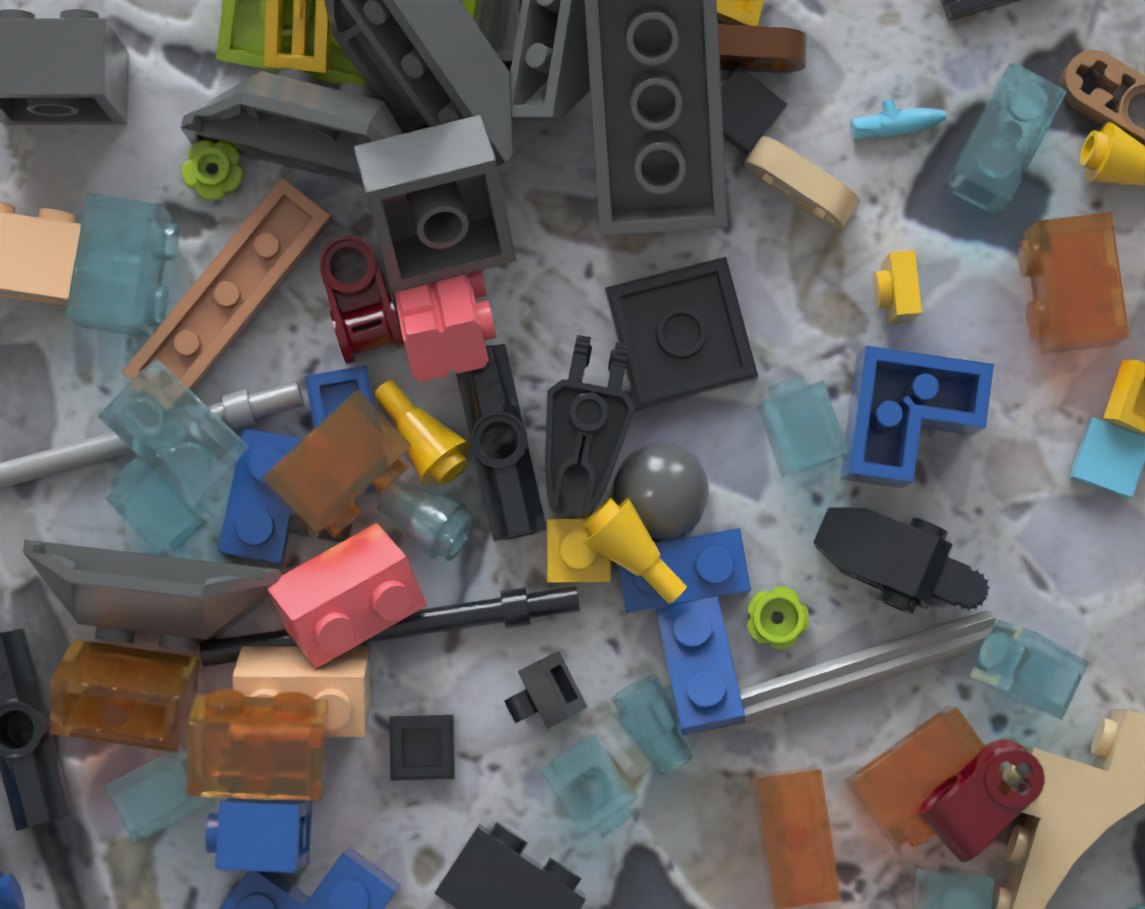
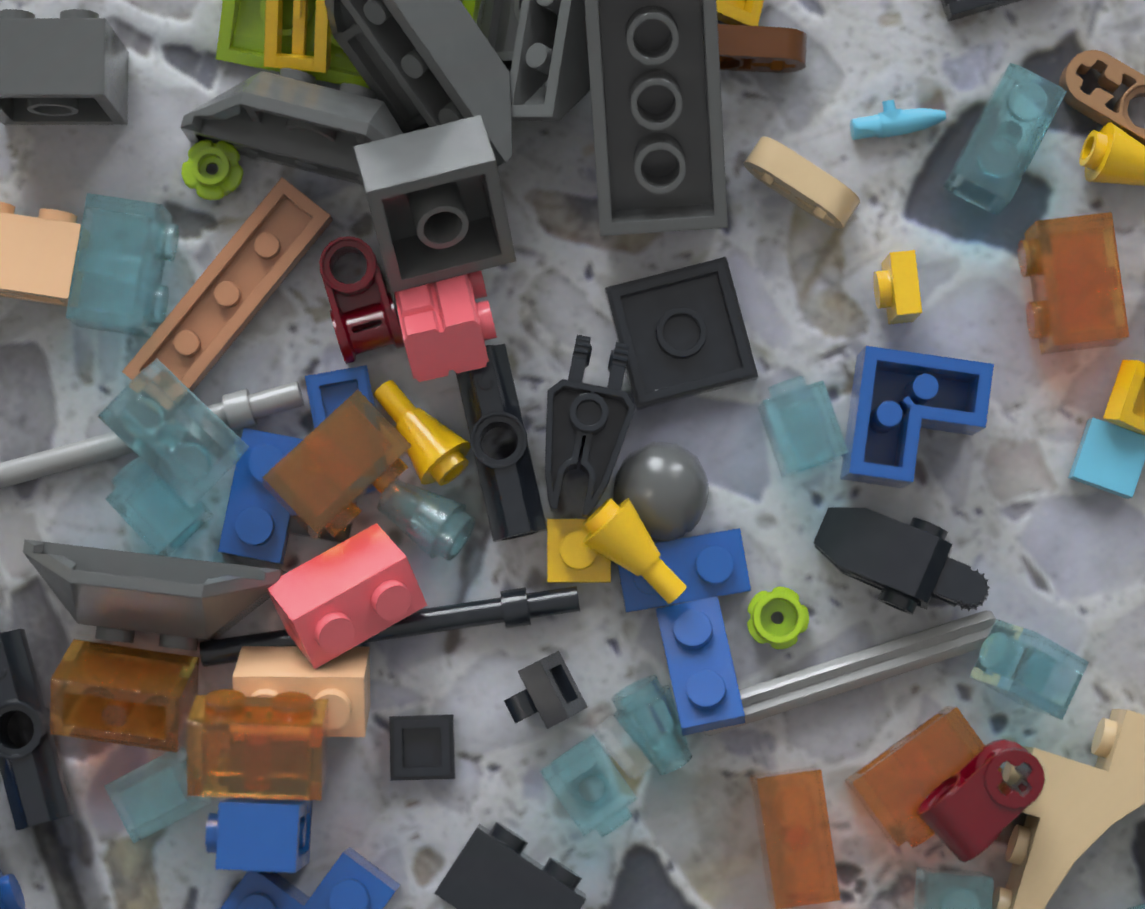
(748, 110): black tile -> none

